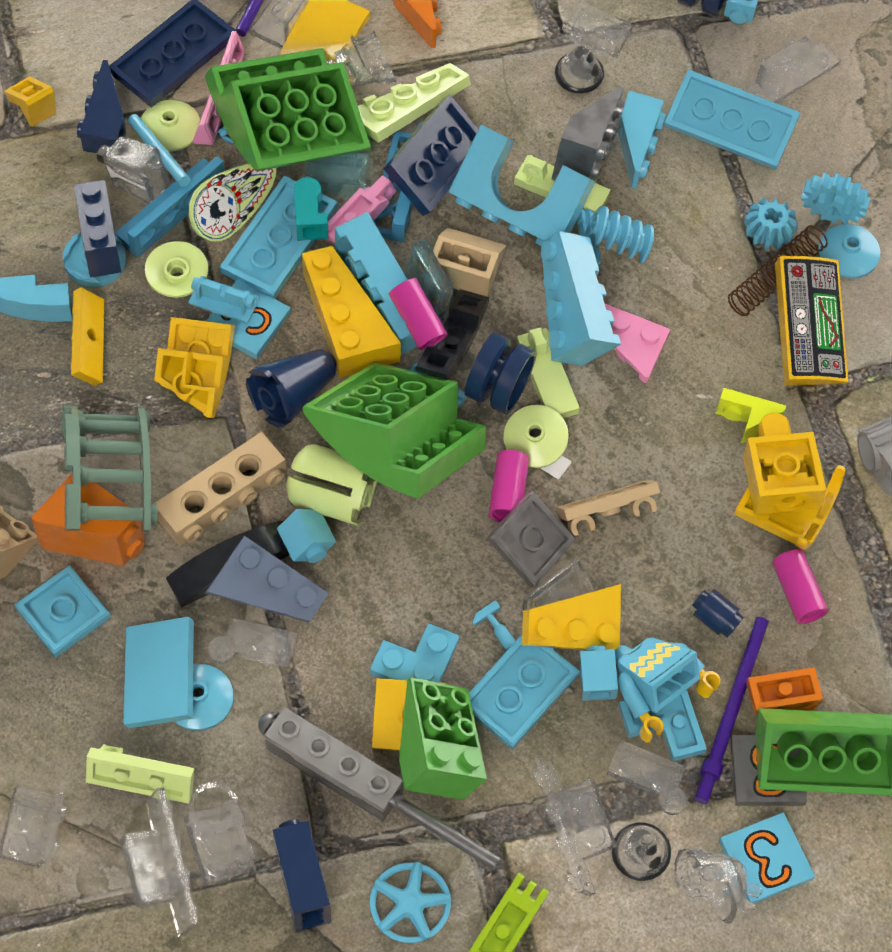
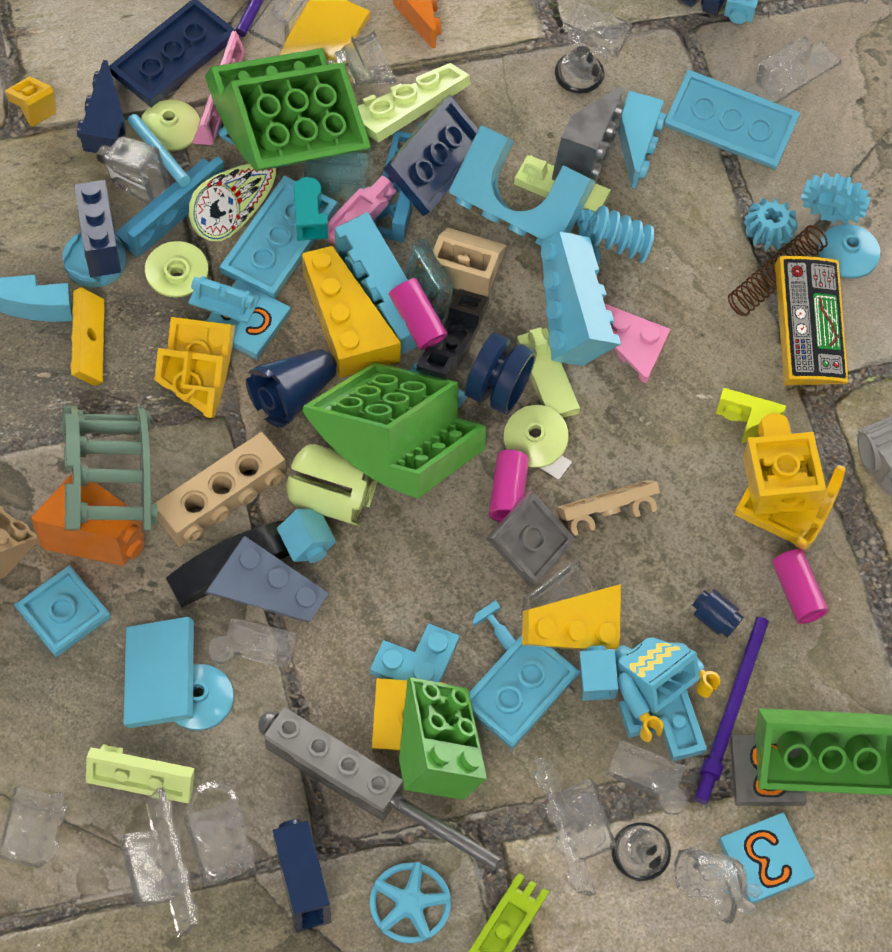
(785, 690): orange slope -> none

